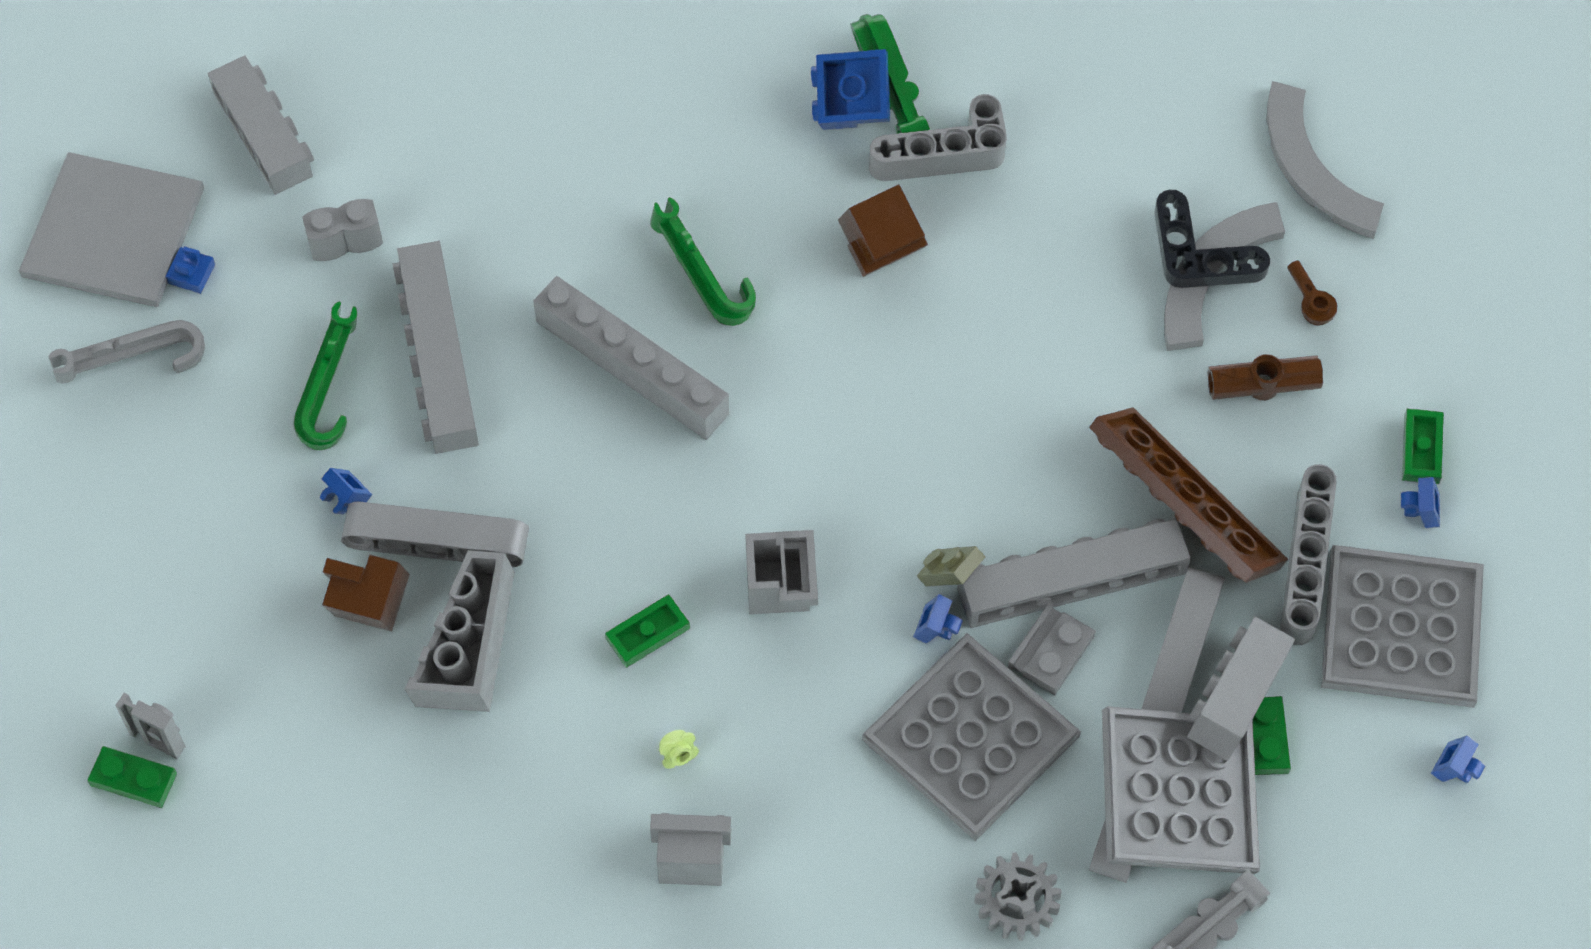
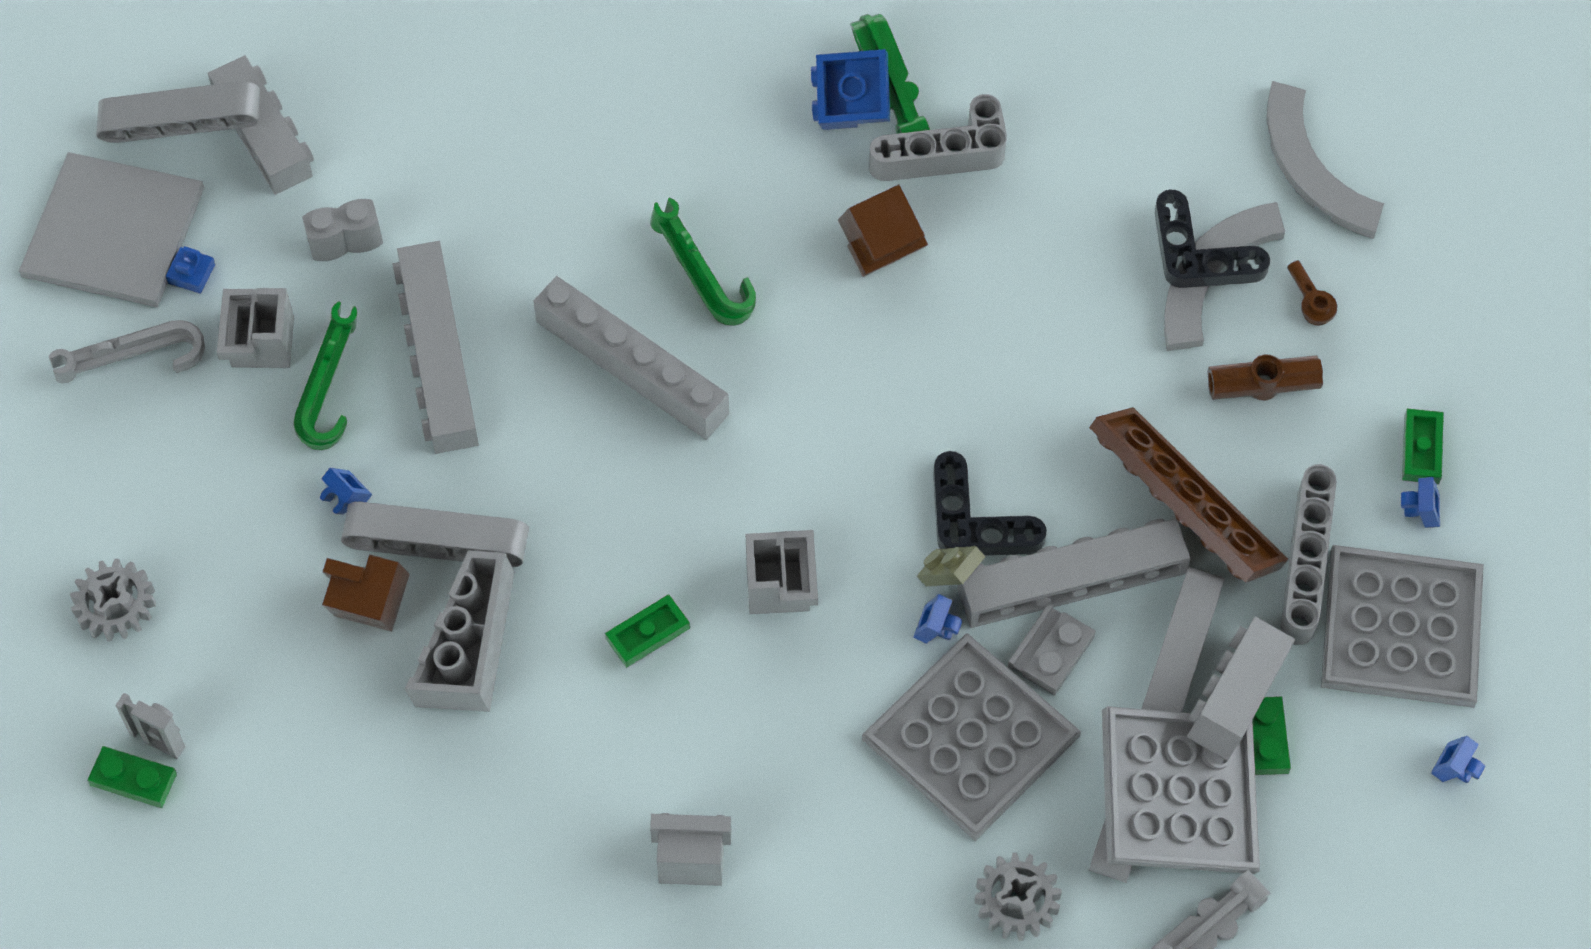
(113, 600): none -> light grey gear
(178, 112): none -> light grey beam
(256, 328): none -> light grey plate
(677, 748): yellowish green plate -> none
(971, 528): none -> black beam

